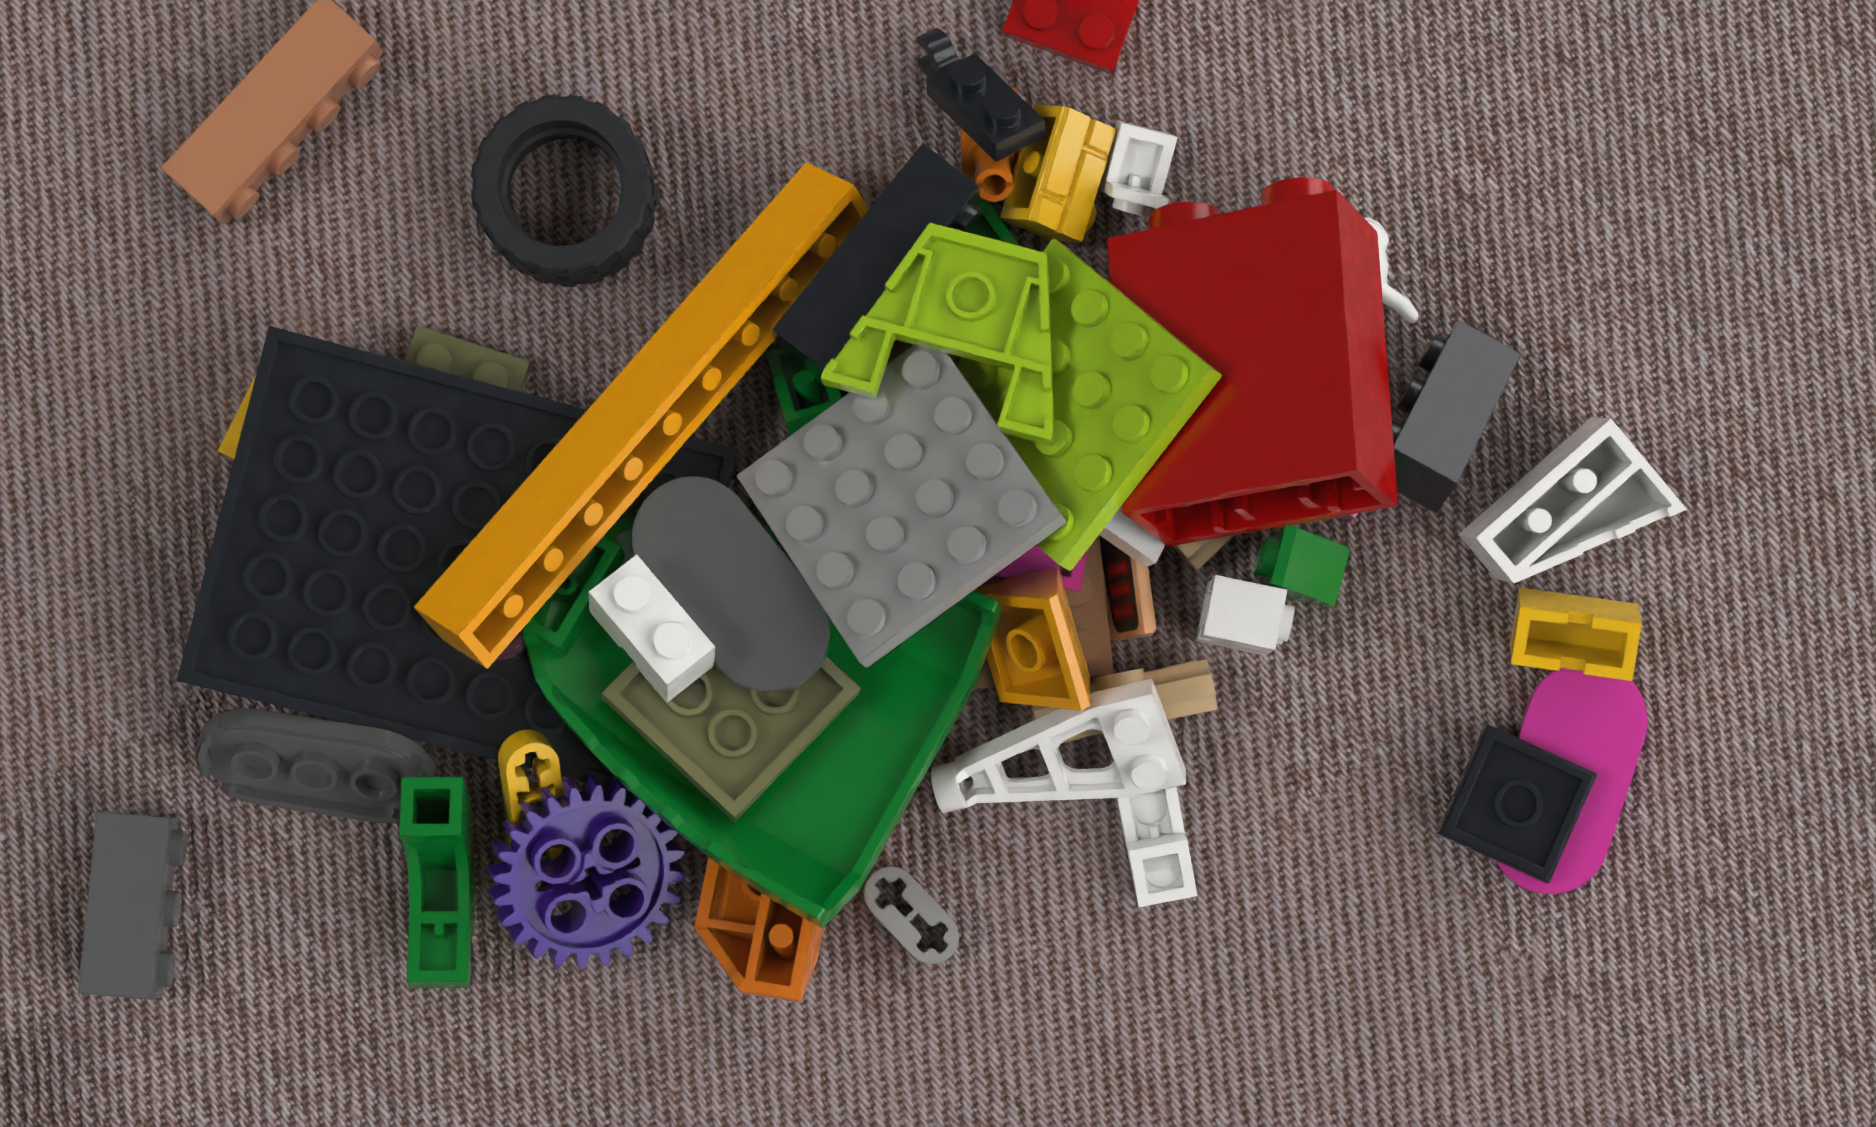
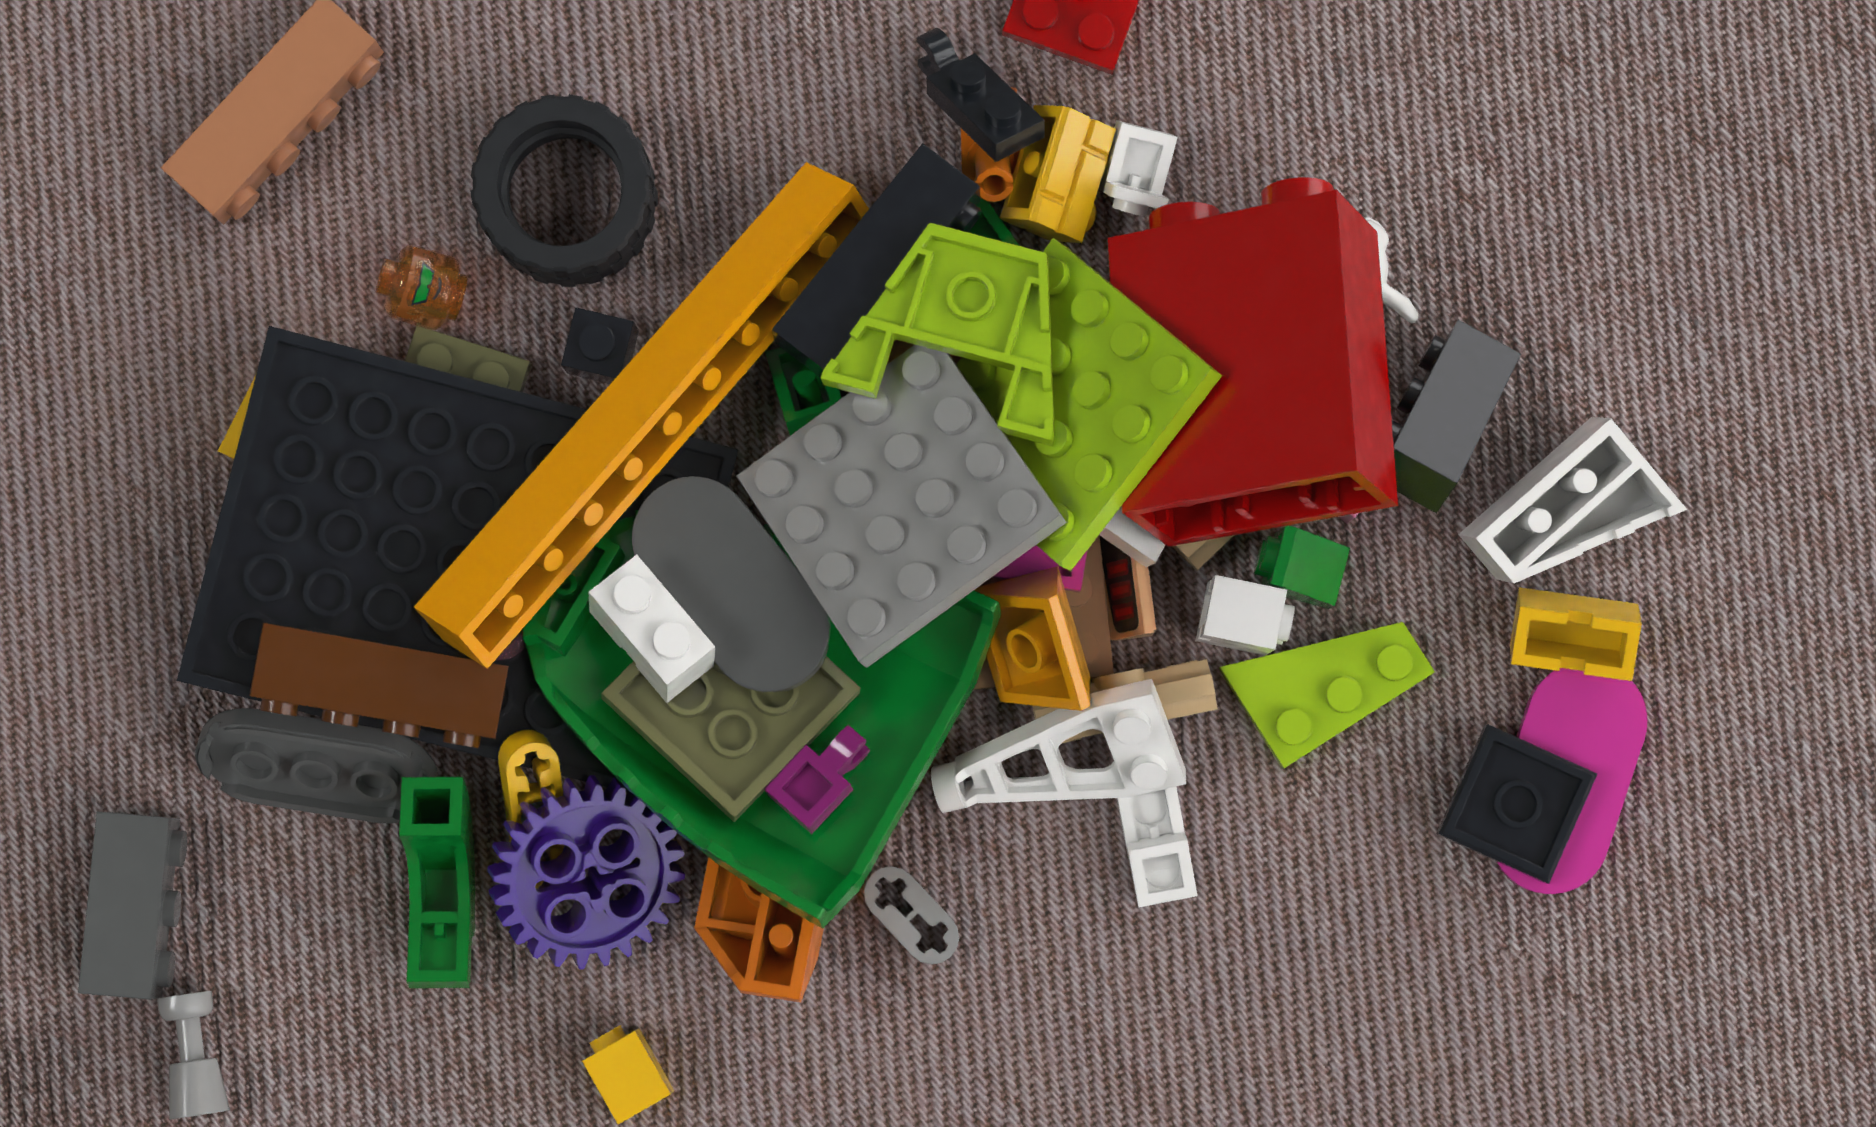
(195, 1082): none -> light grey piece
(378, 682): none -> reddish brown brick
(422, 287): none -> clear orange head
(598, 345): none -> black brick
(626, 1073): none -> yellow brick
(813, 784): none -> magenta plate
(1325, 687): none -> lime wing

